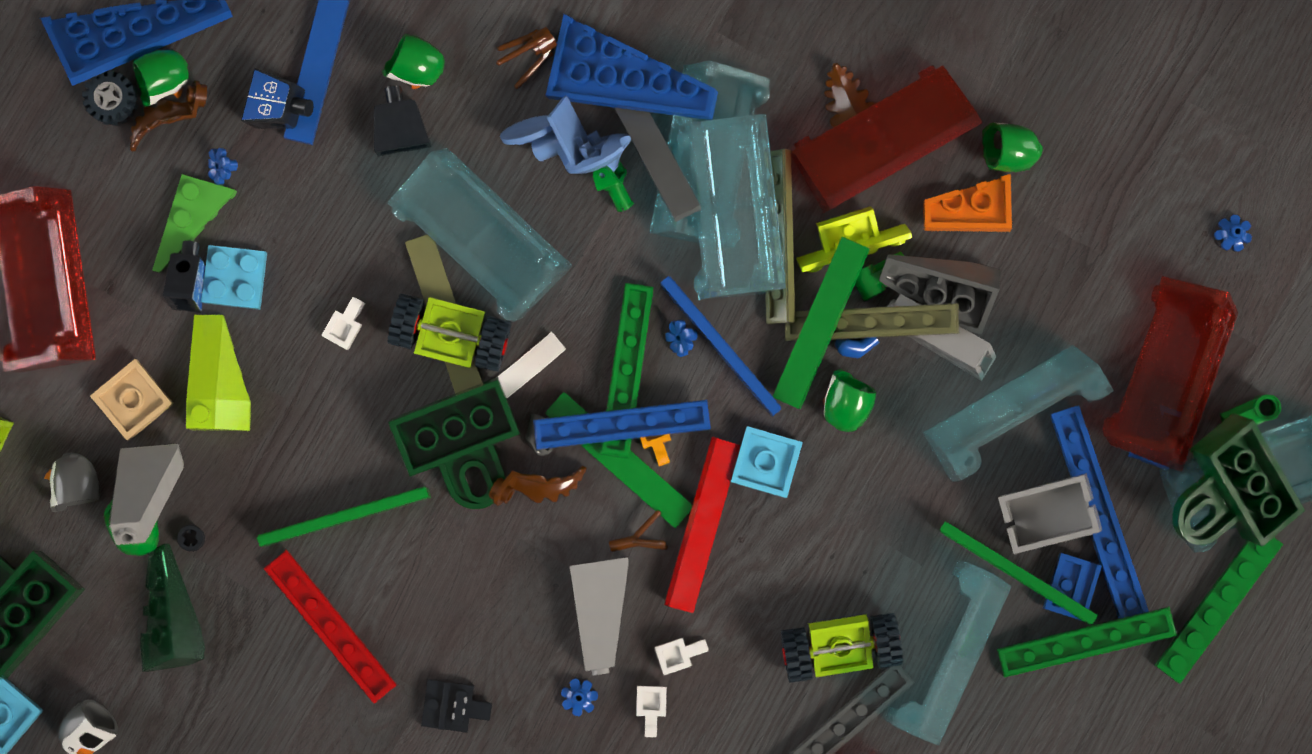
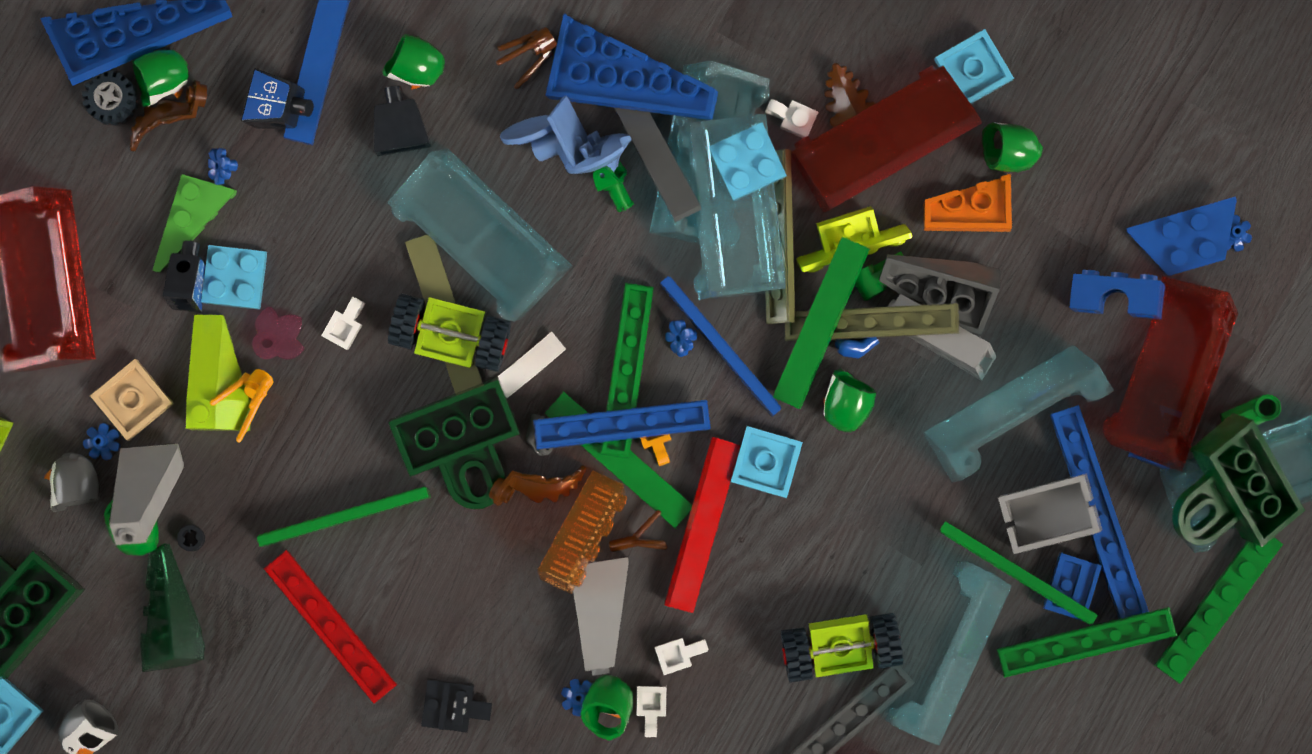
(107, 442): none -> blue plant
(255, 387): none -> light orange plant
(280, 332): none -> clear pink plate
(582, 532): none -> clear orange brick
(607, 696): none -> green piece
(747, 161): none -> medium azure plate
(796, 119): none -> white plate
(976, 66): none -> medium azure plate
(1091, 291): none -> blue arch
(1188, 237): none -> blue wing

